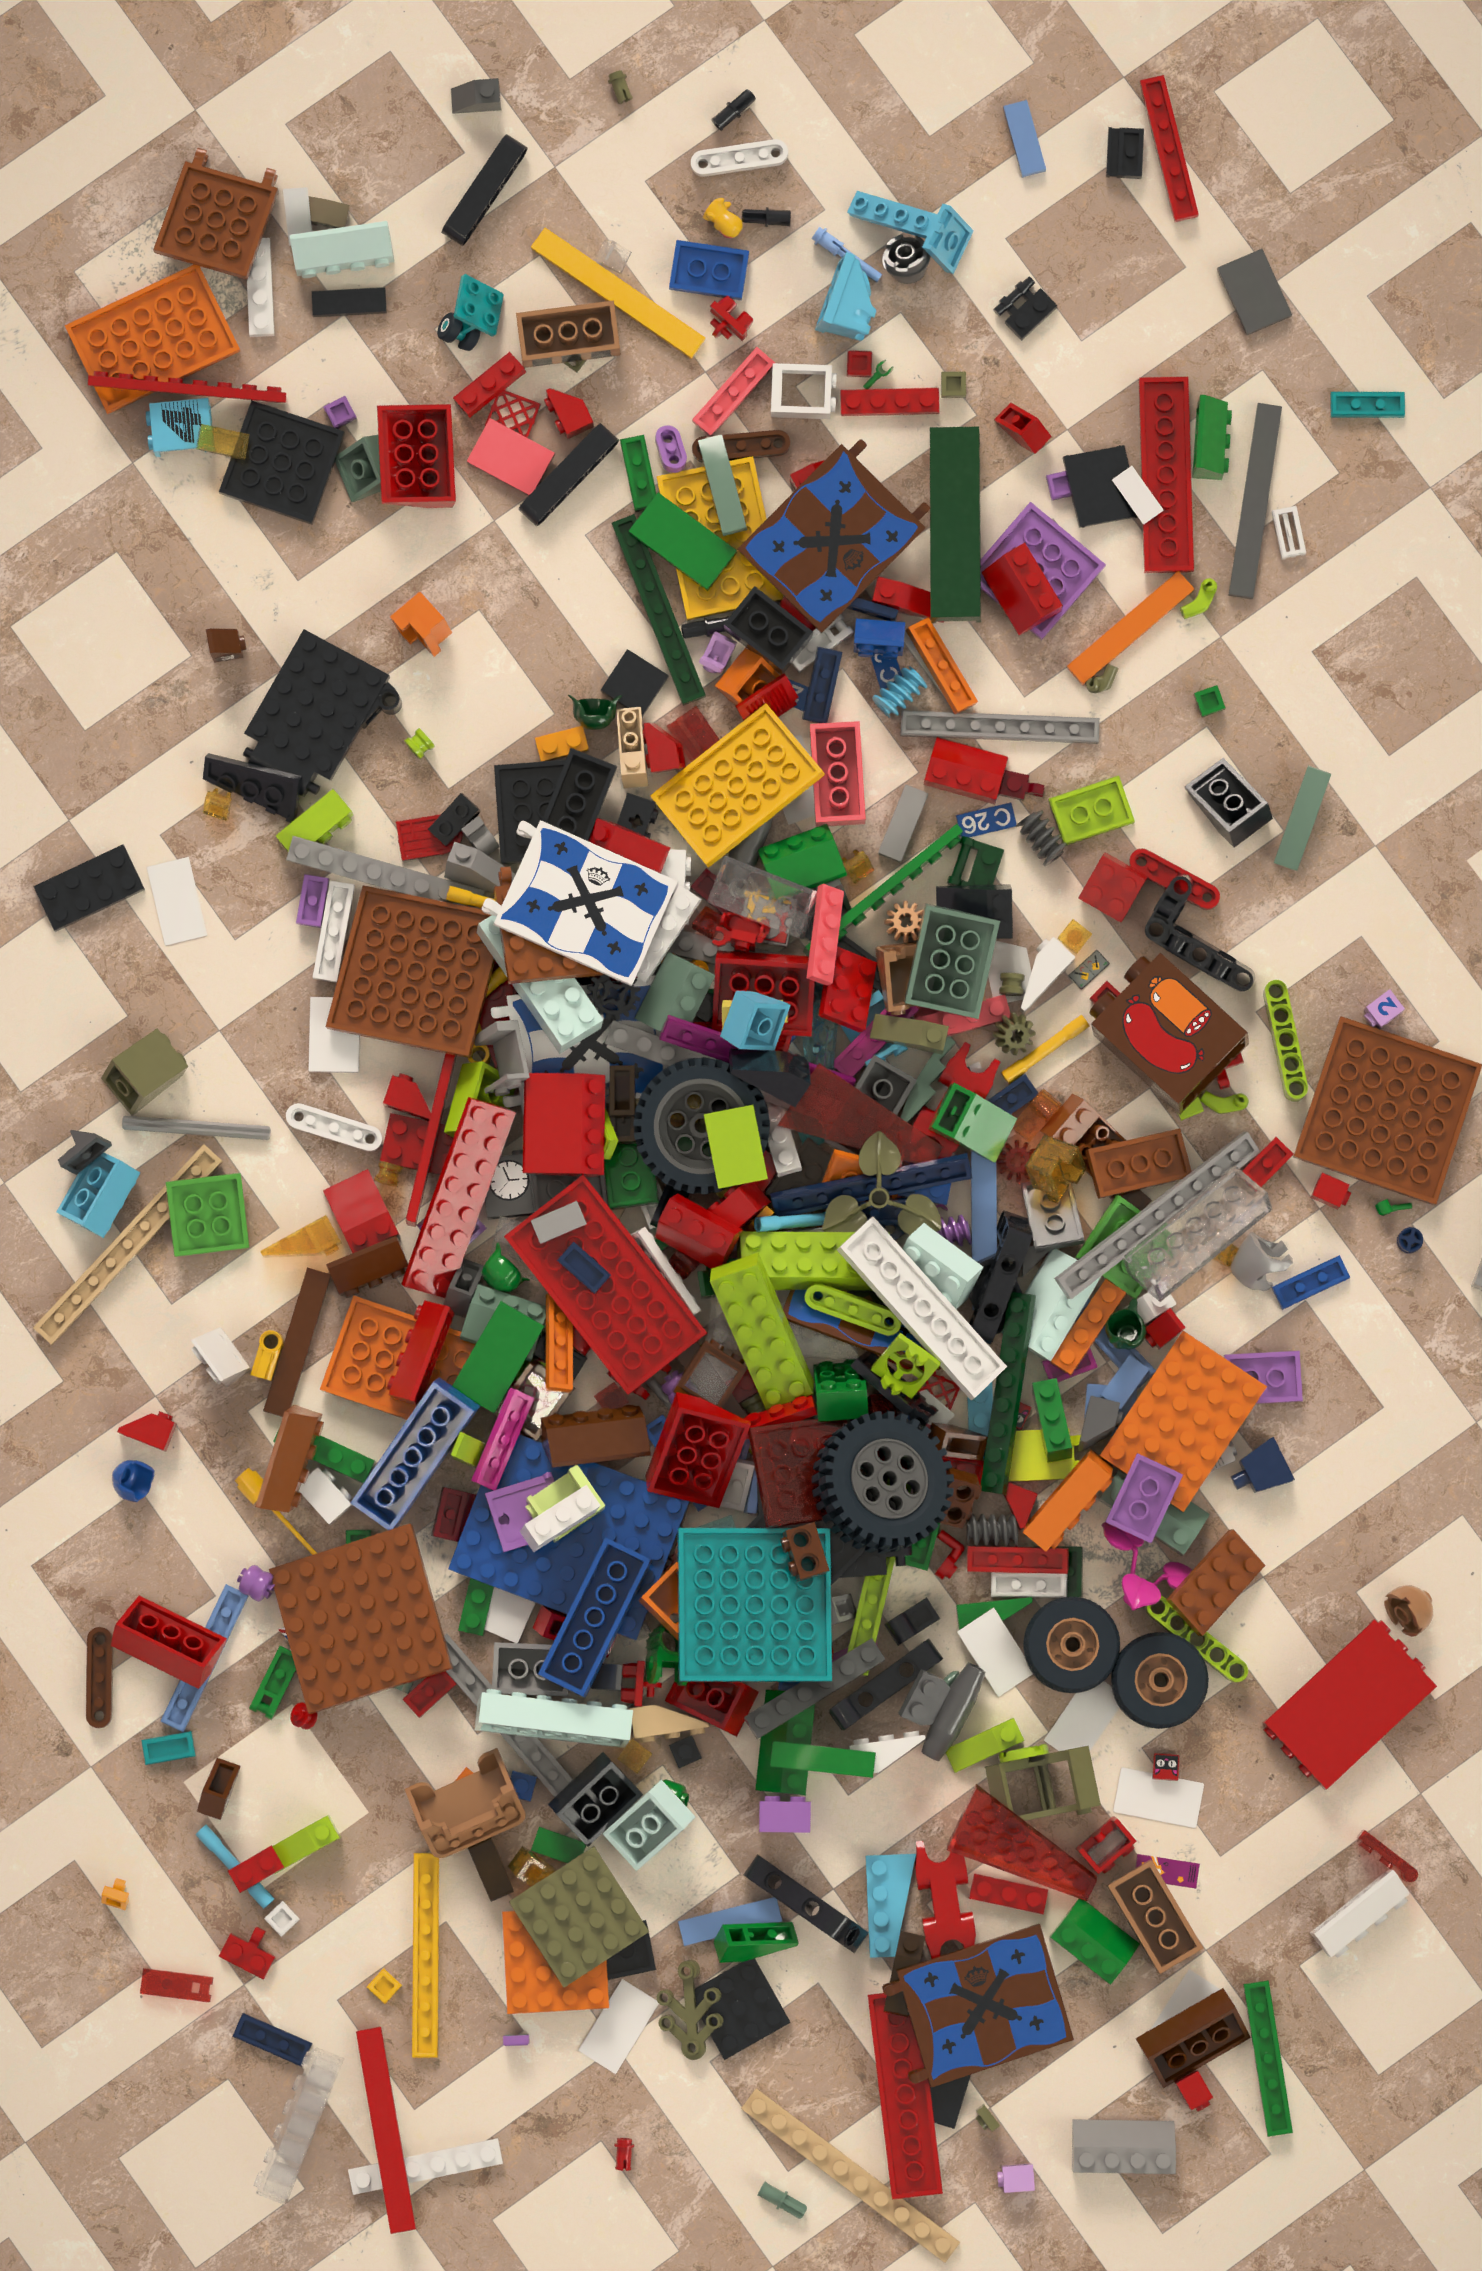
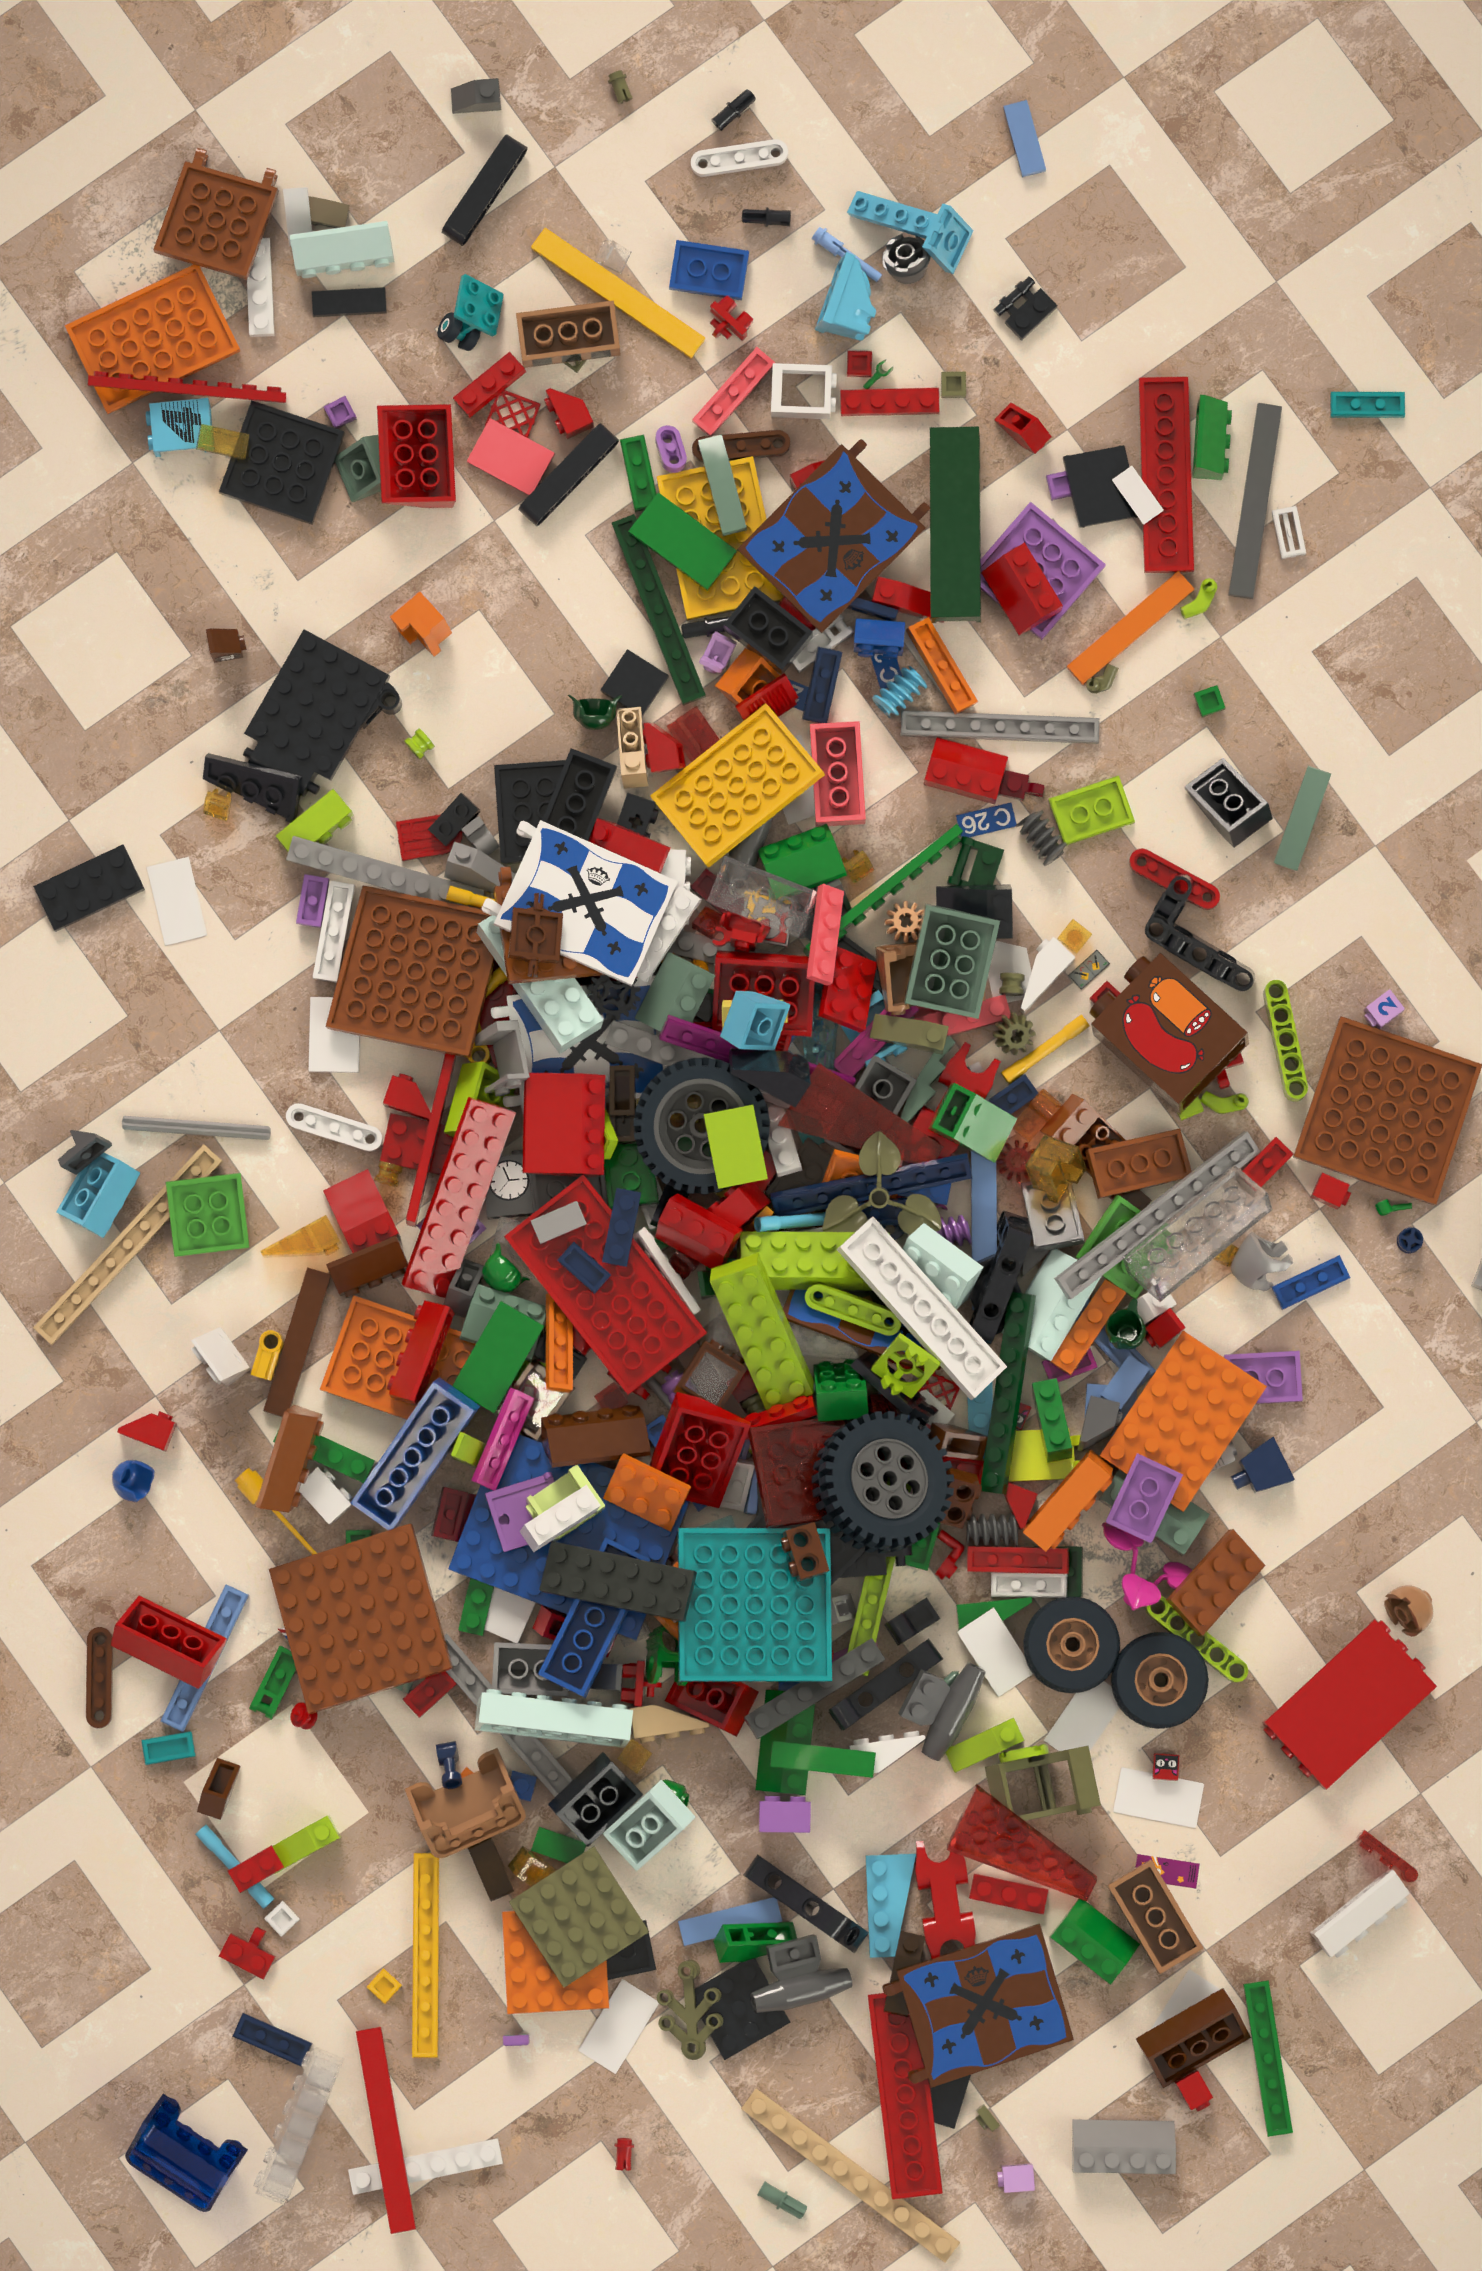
(116, 1896): light orange tile -> none
(144, 1071): olive slope -> none
(175, 1985): clear red plate -> none
(182, 2158): none -> clear blue windscreen
(256, 1583): medium lavender piece -> none
(447, 1757): none -> dark blue leg
(535, 935): none -> reddish brown plate
(559, 743): light orange plate -> none
(618, 1581): none -> pearl dark grey plate
(621, 1227): none -> dark blue plate
(647, 1492): none -> orange plate
(685, 1751): black plate -> none
(724, 221): yellow animal -> none
(799, 1980): none -> dark grey plate
(903, 823): light grey tile -> none
(1106, 1845): red window -> none
(1113, 887): red brick -> none
(1125, 153): black plate -> none
(1169, 148): red plate -> none
(1254, 292): dark grey tile -> none

